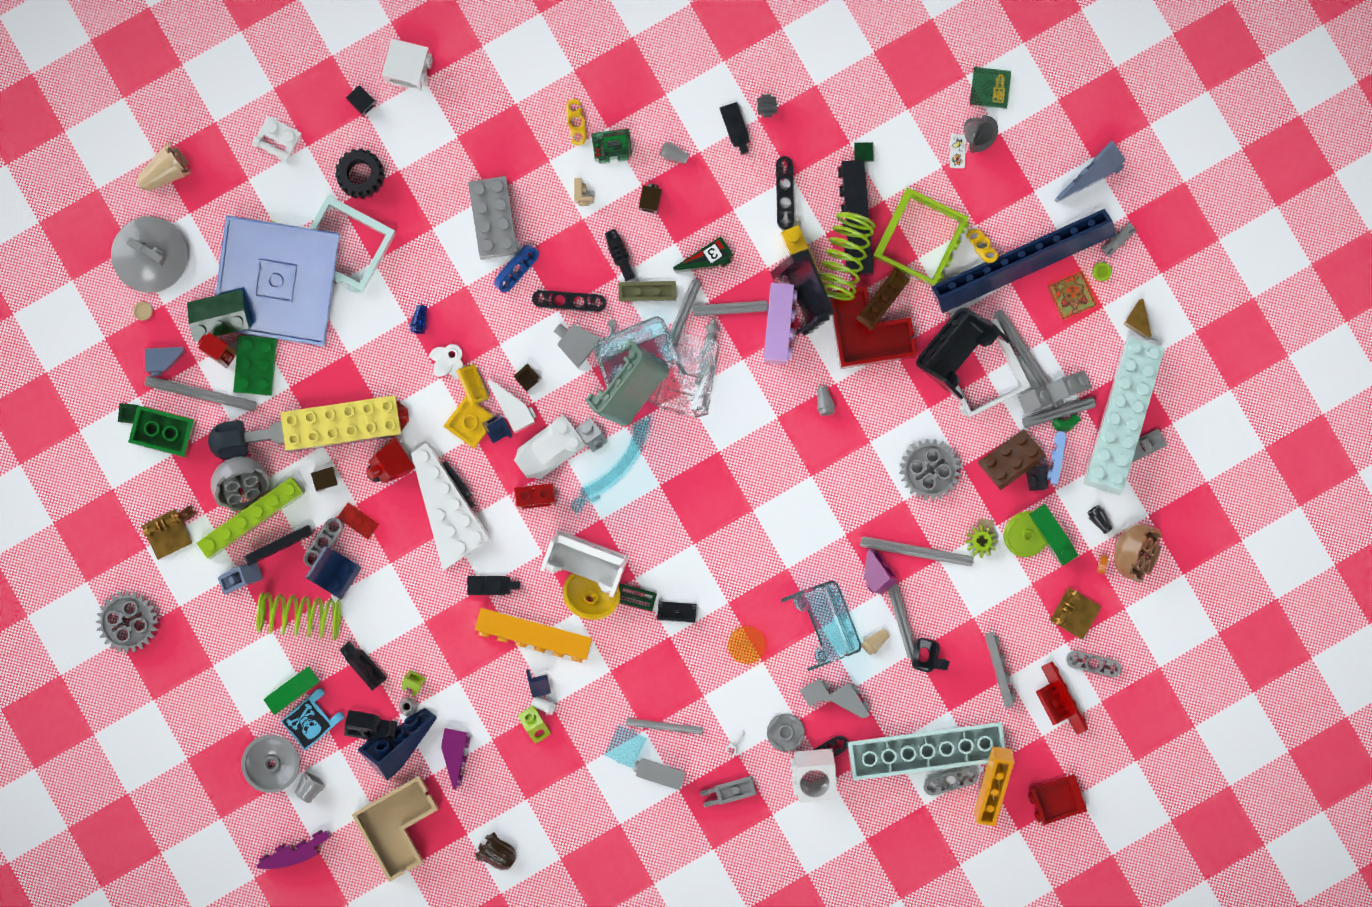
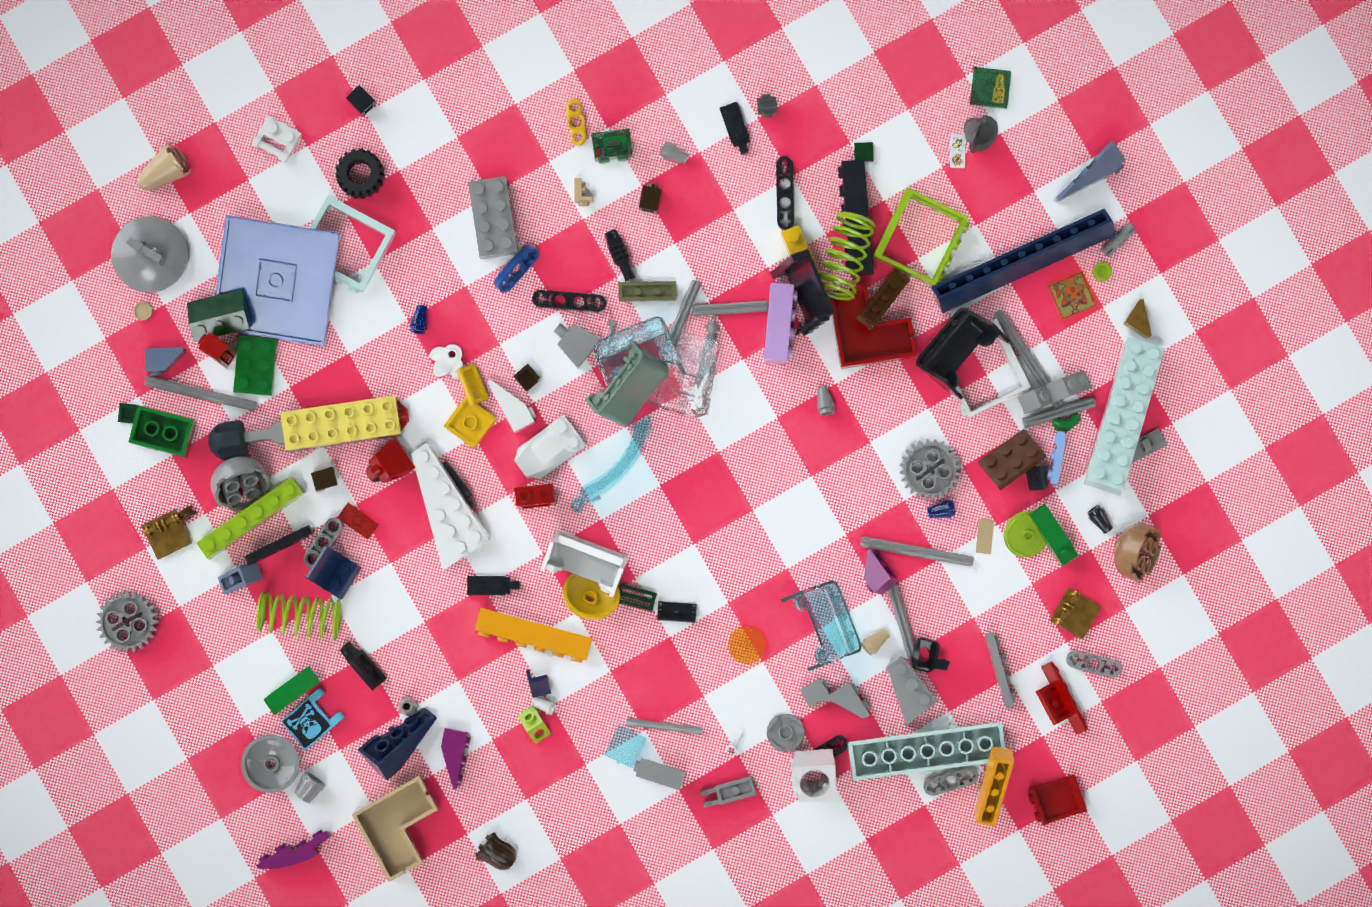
(368, 726): black piece -> none
(407, 65): white brick -> none
(413, 681): lime tile -> none
(497, 428): dark blue panel -> none
(591, 435): light grey bracket -> none
(709, 257): slope -> none
(909, 690): none -> light grey wedge
(942, 510): none -> clear blue cone
(981, 238): yellow piece -> none
(985, 536): lime gear -> none
(1102, 564): orange tile -> none

